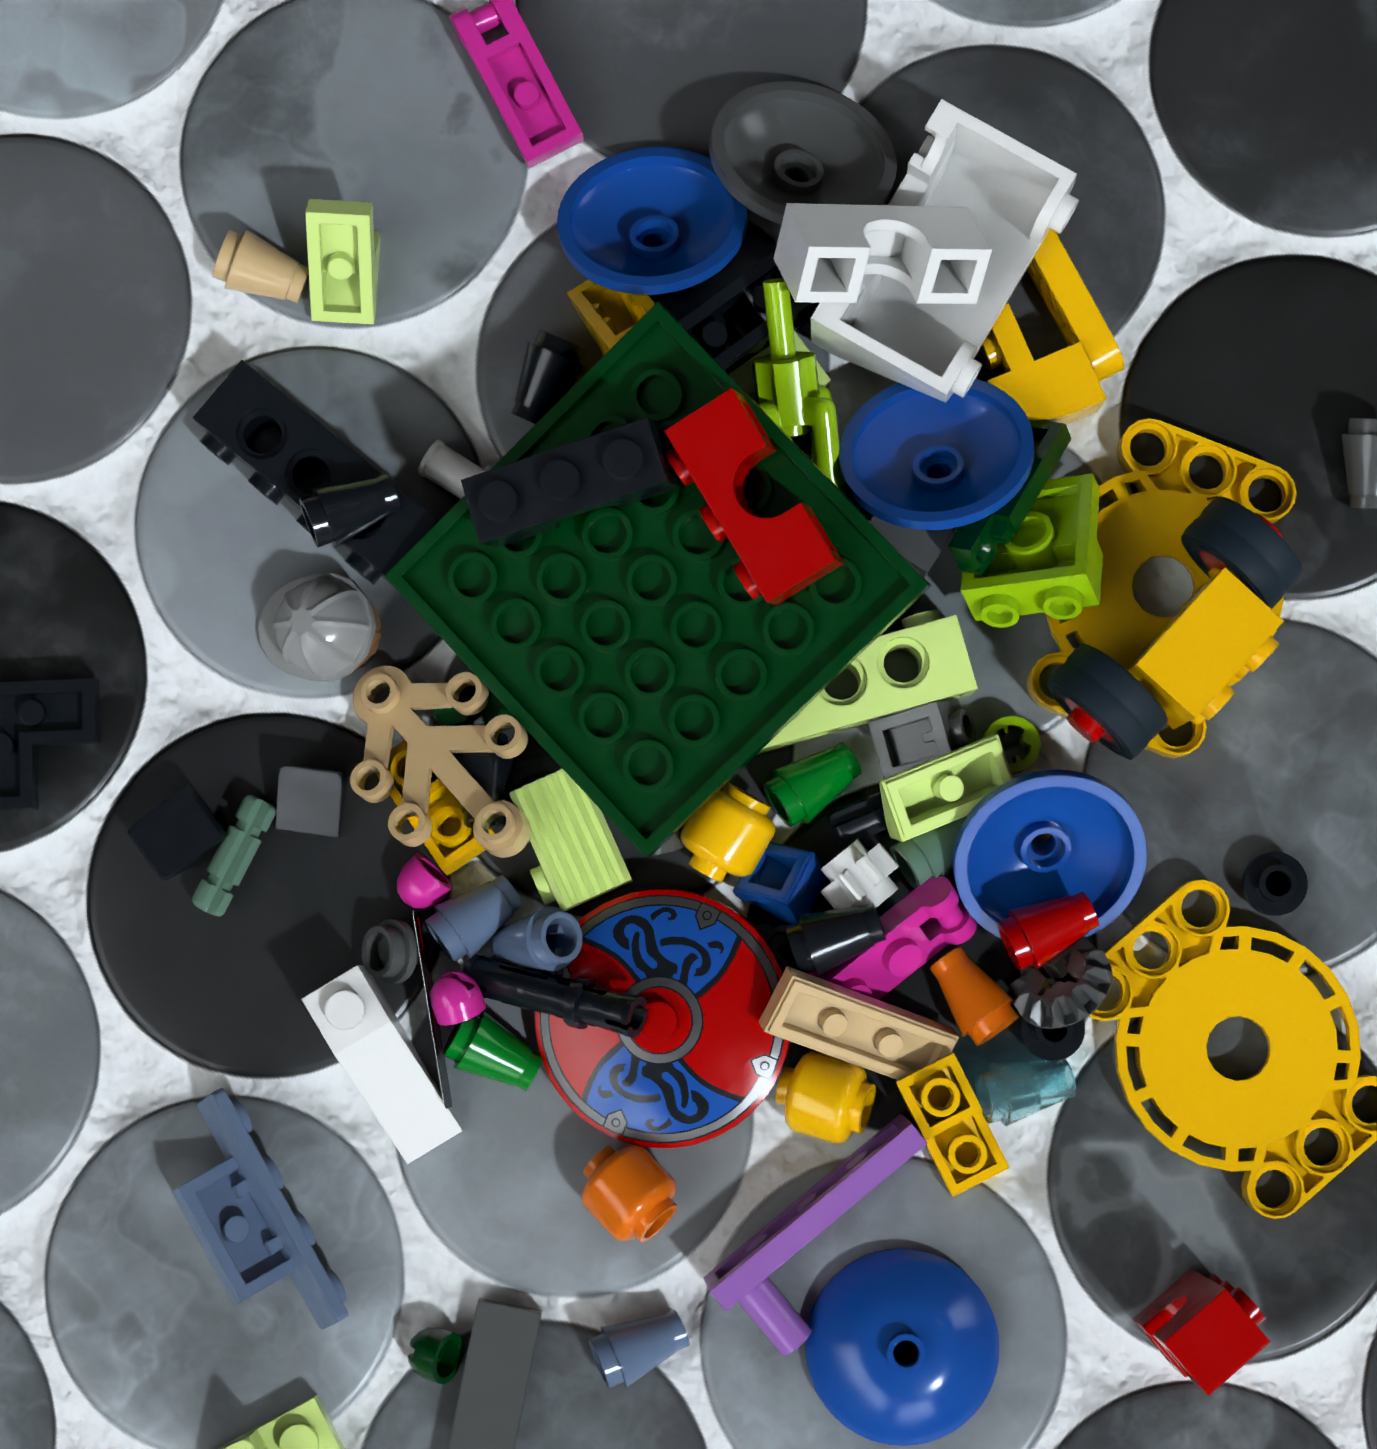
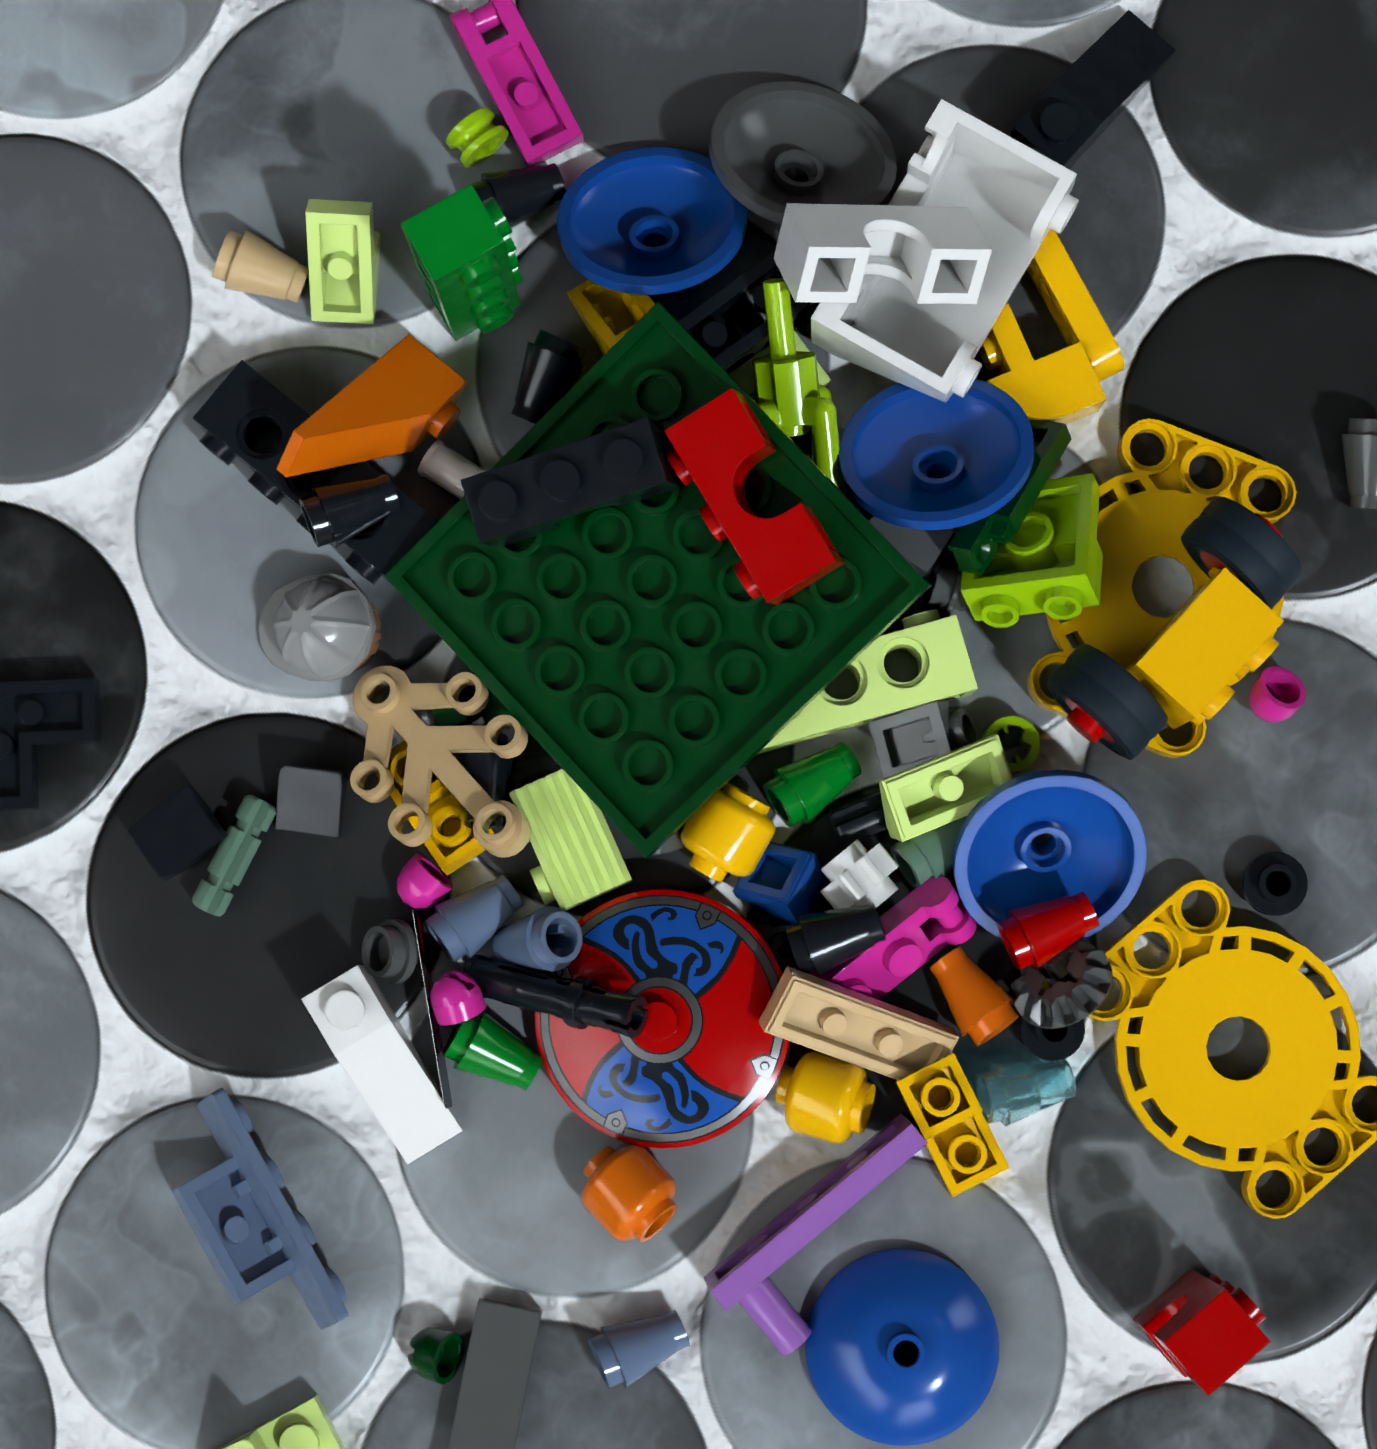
(379, 412): none -> orange slope
(466, 261): none -> green brick
(477, 137): none -> lime bush
(522, 191): none -> black cone
(945, 589): none -> dark grey plate
(1093, 91): none -> black slope
(1276, 694): none -> dark pink hinge

